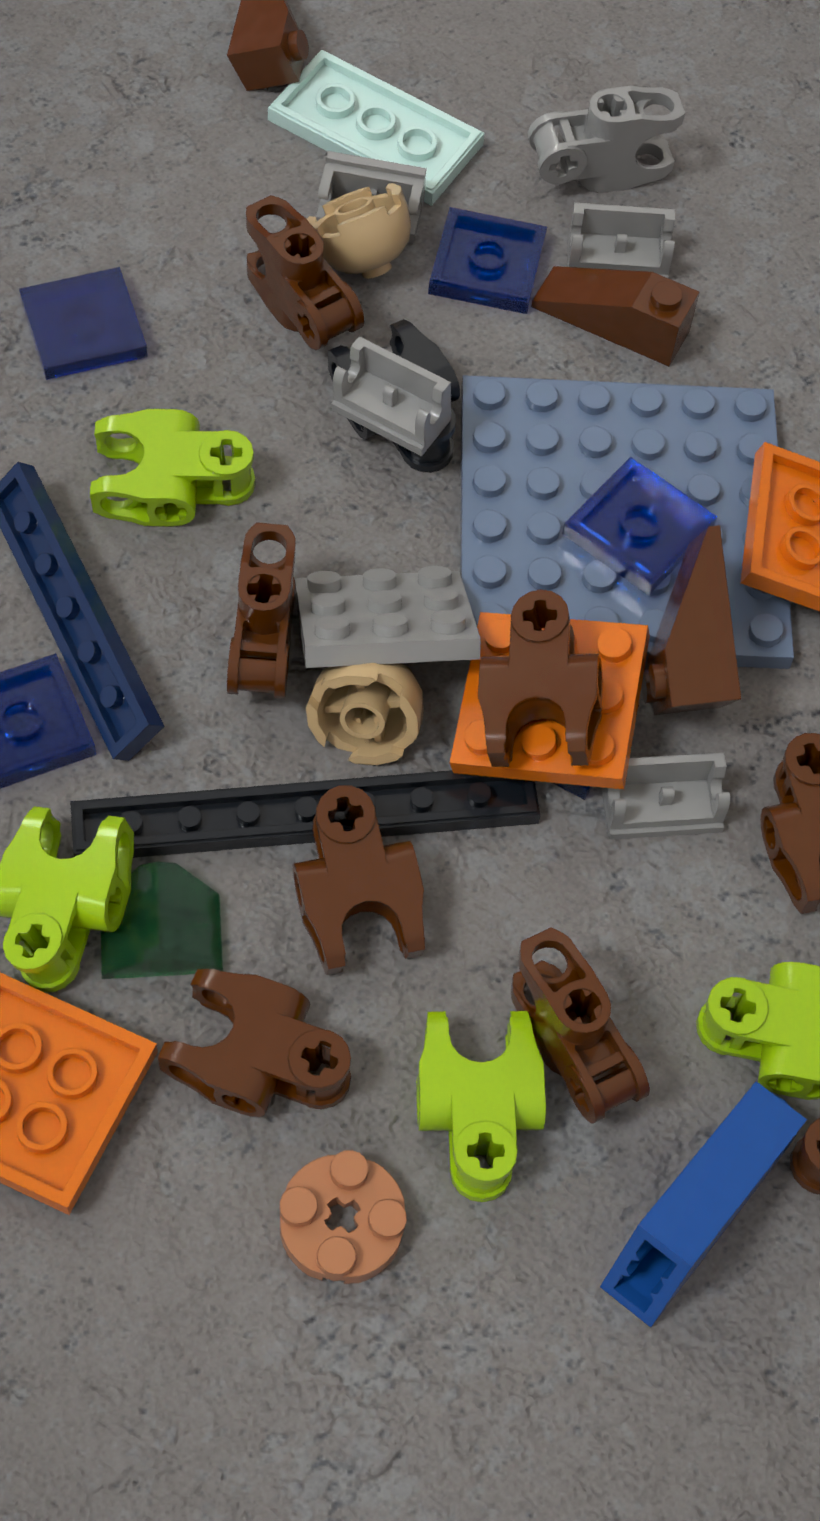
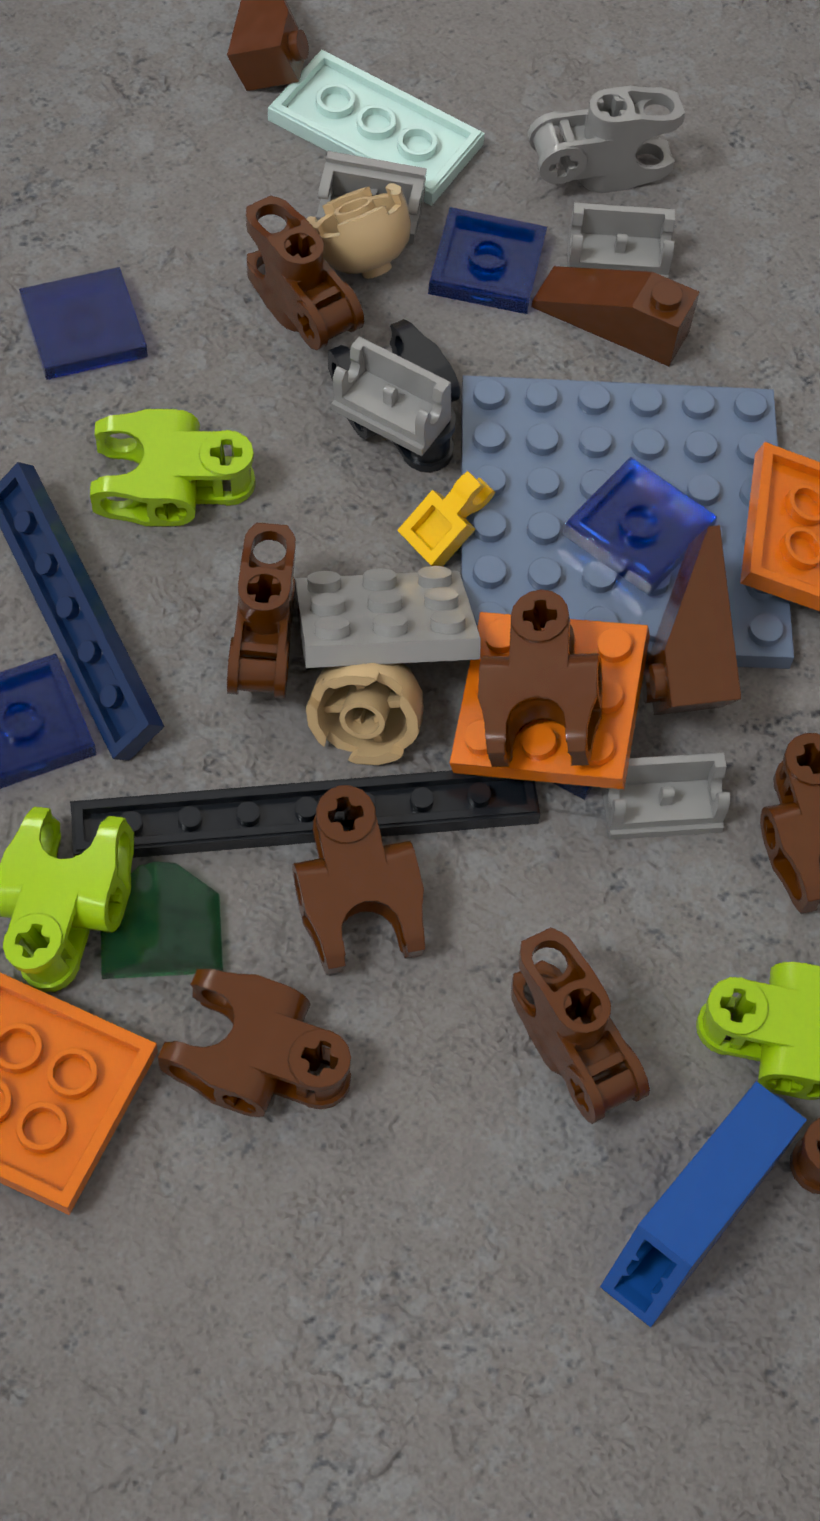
(335, 1253): nougat plate -> none
(440, 522): none -> yellow plate
(481, 1103): lime piece -> none

